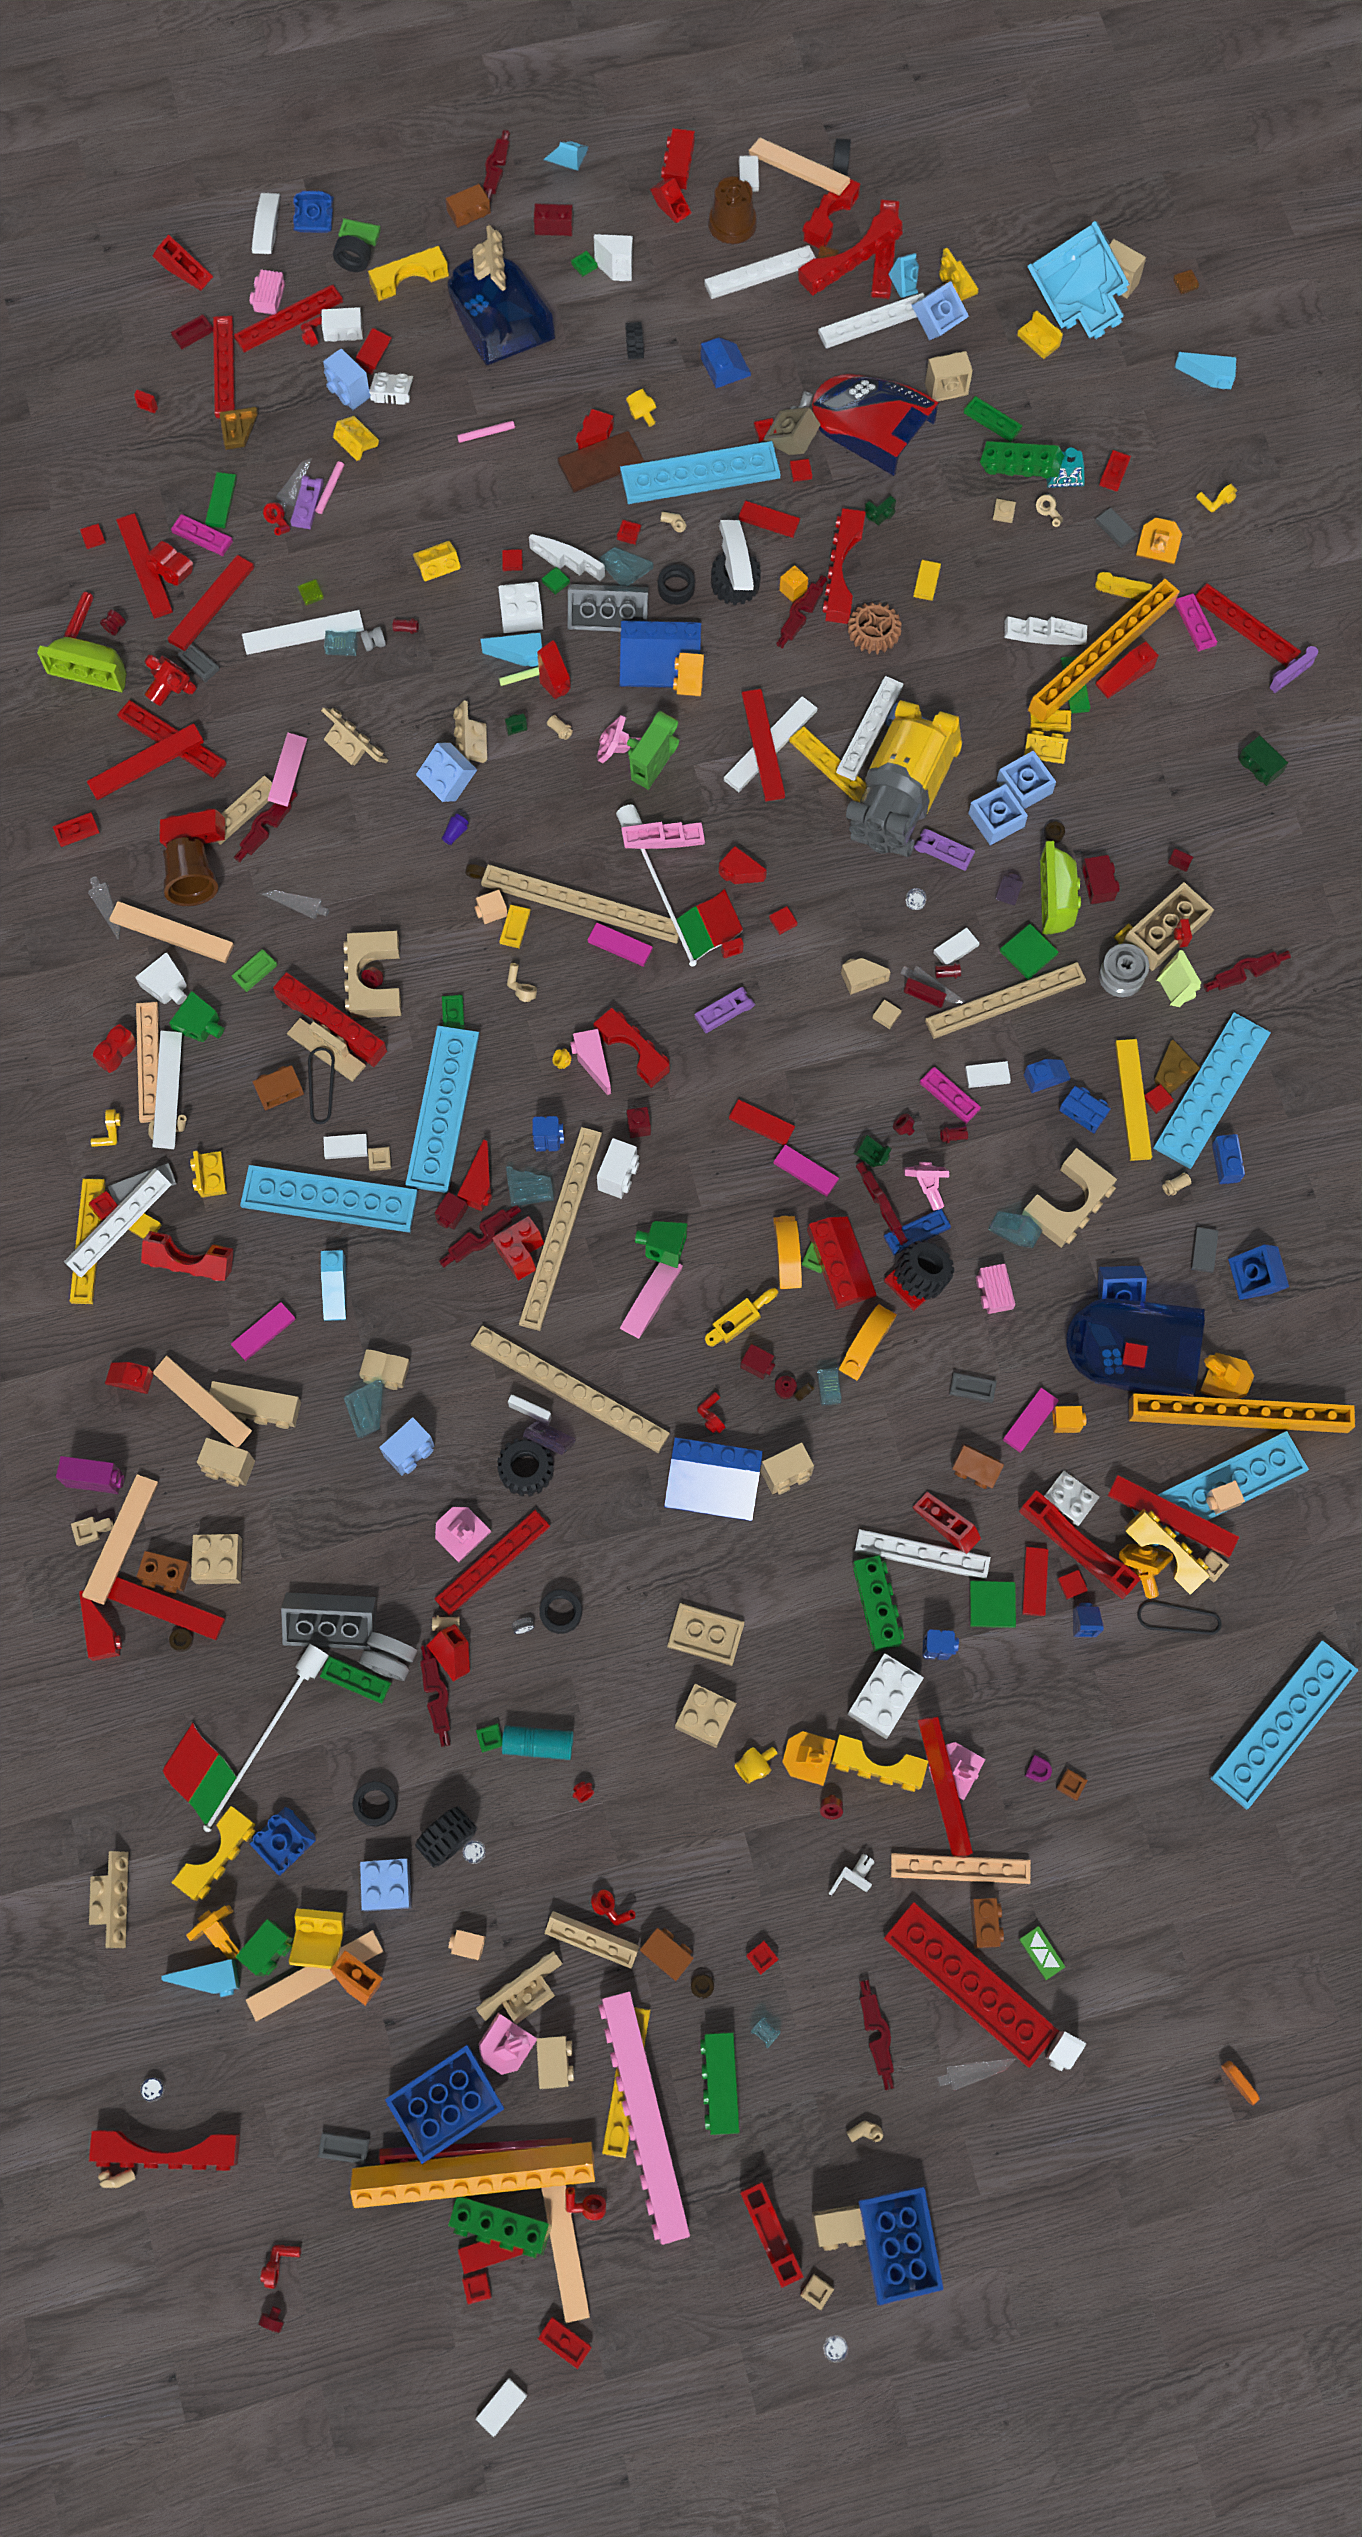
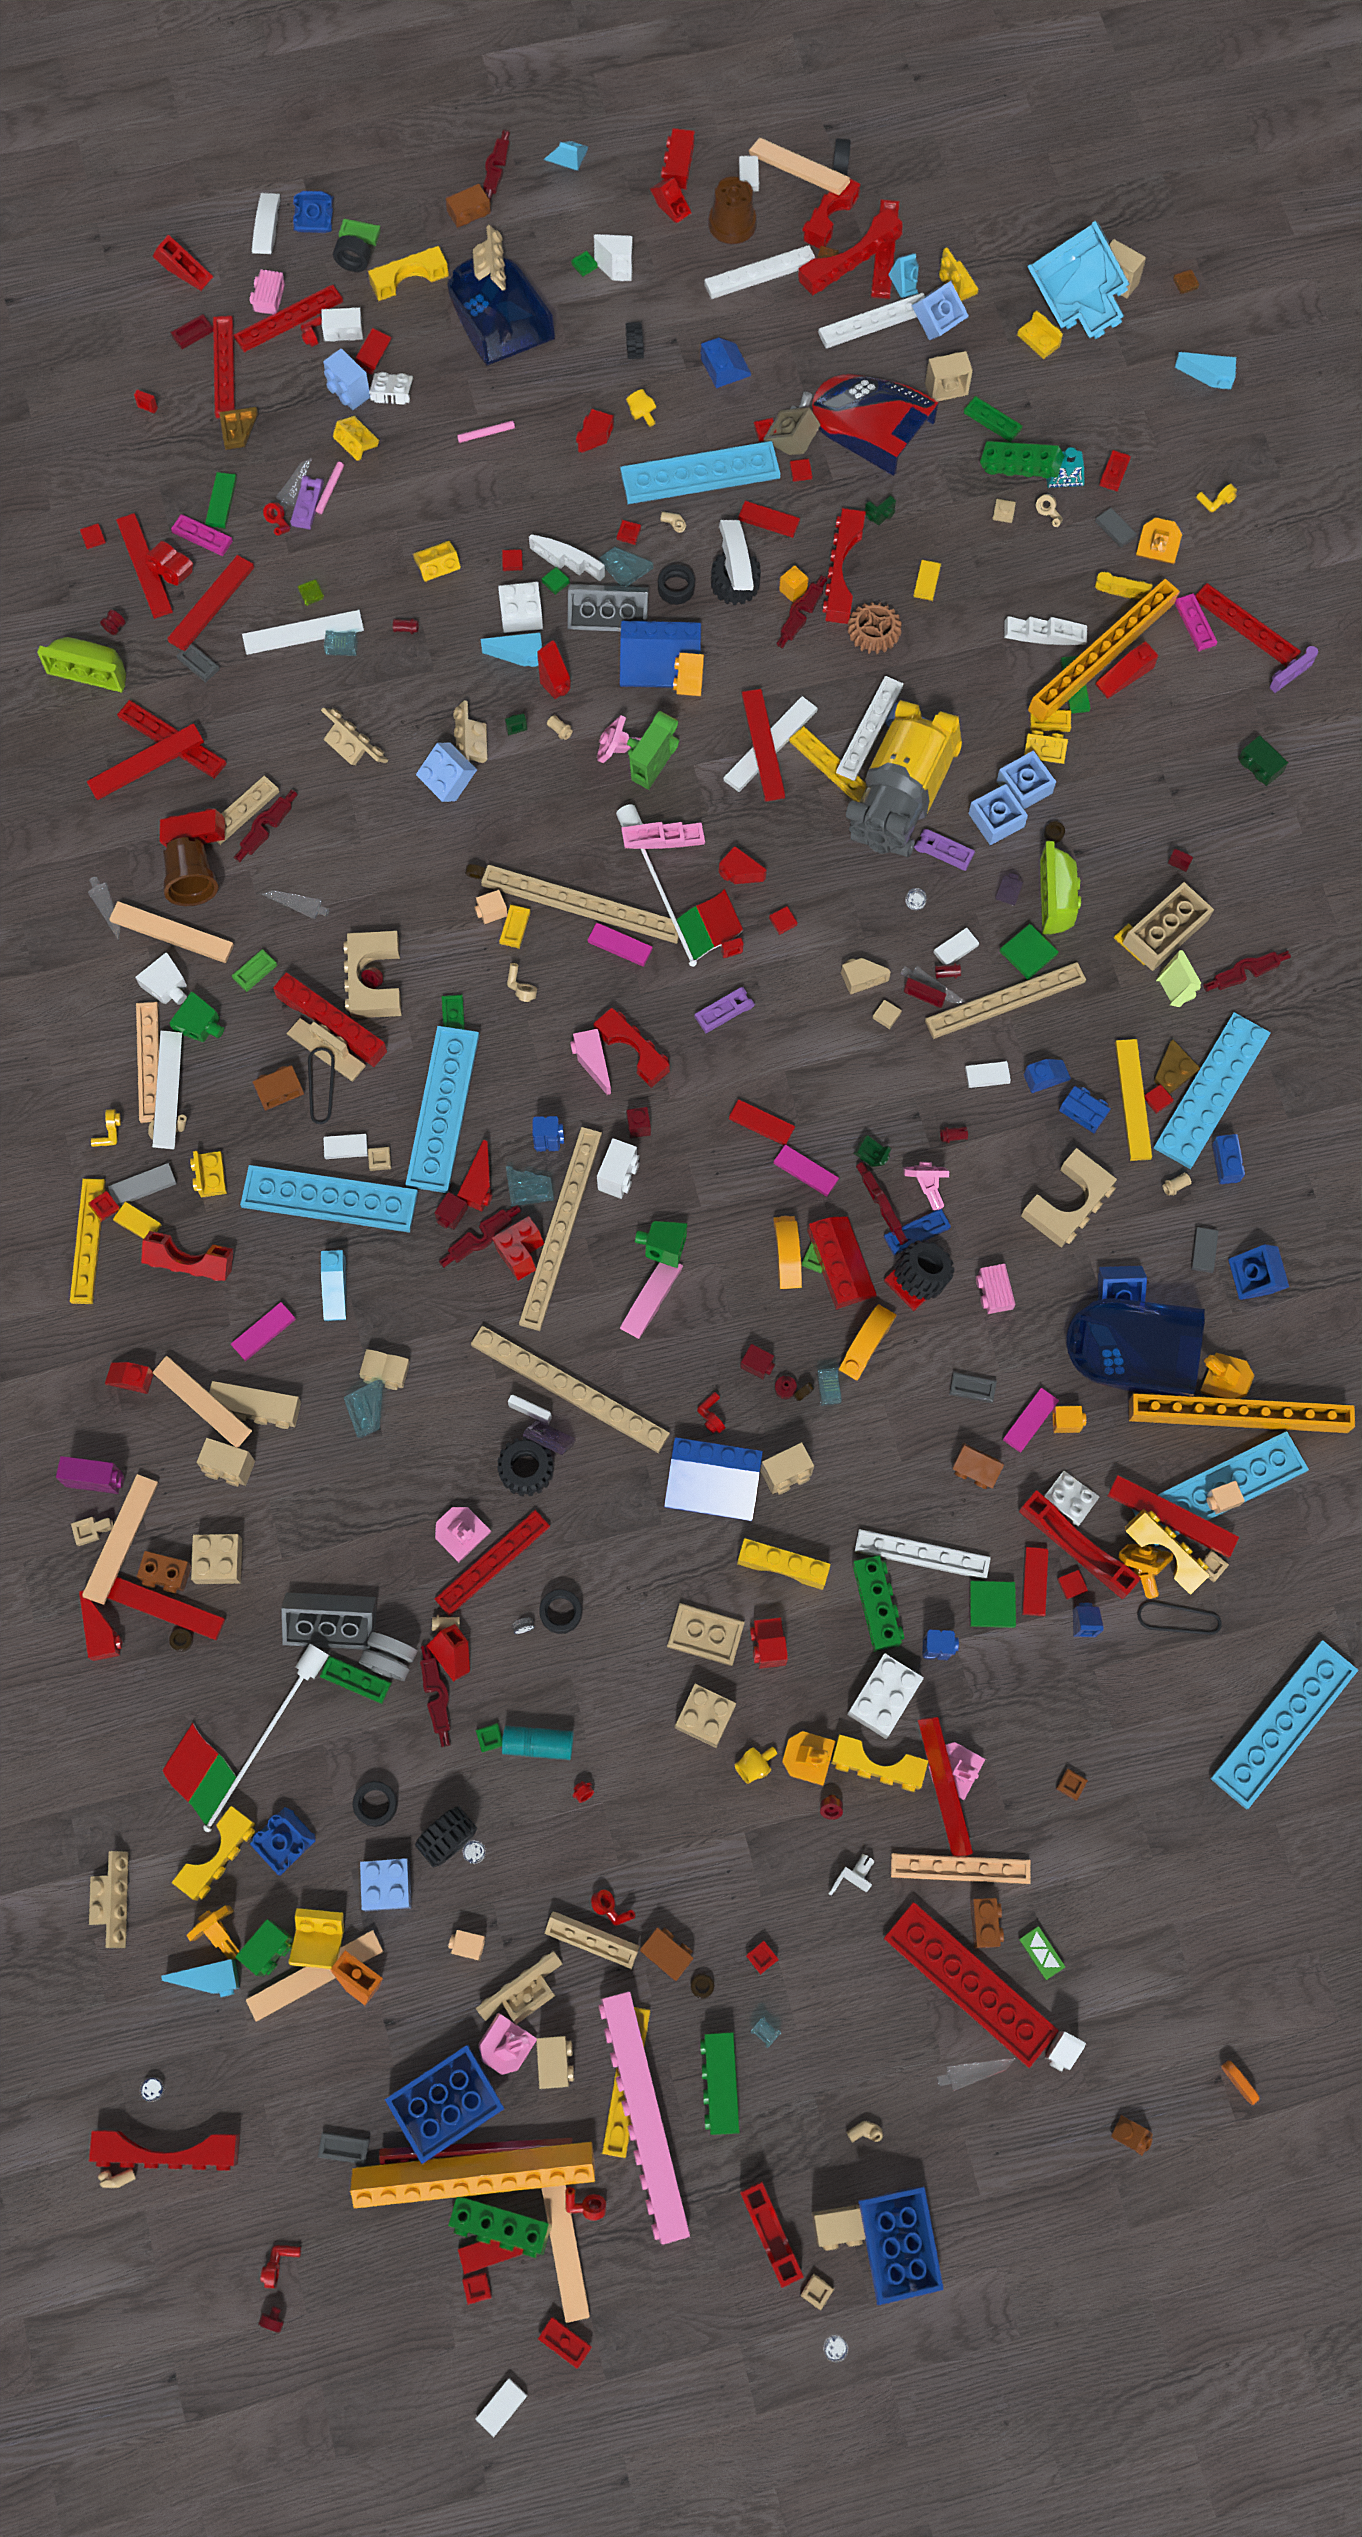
(76, 829): red plate -> none
(79, 615): red axle -> none
(111, 1051): red brick -> none
(117, 1223): white plate -> none
(167, 678): red piece -> none
(287, 769): bright pink slope -> none
(376, 635): light grey wheel -> none
(407, 1447): light blue brick -> none
(455, 828): dark purple cone -> none
(519, 676): yellowish green bar -> none
(553, 219): dark red brick -> none
(561, 1058): yellow plate -> none
(599, 461): copper tile -> none
(741, 1316): yellow piece -> none
(769, 1558): none -> yellow arch
(770, 1643): none -> red brick
(880, 2047): dark red piece -> none
(904, 1124): dark red tile -> none
(948, 1522): red slope -> none
(950, 1095): dark pink tile -> none
(1016, 1228): clear light blue slope -> none
(1039, 1770): magenta tile -> none
(1100, 879): dark red brick -> none
(1124, 970): light grey wheel -> none
(1132, 2135): none -> dark orange bracket
(1134, 1355): red tile -> none
(1183, 933): red plate -> none

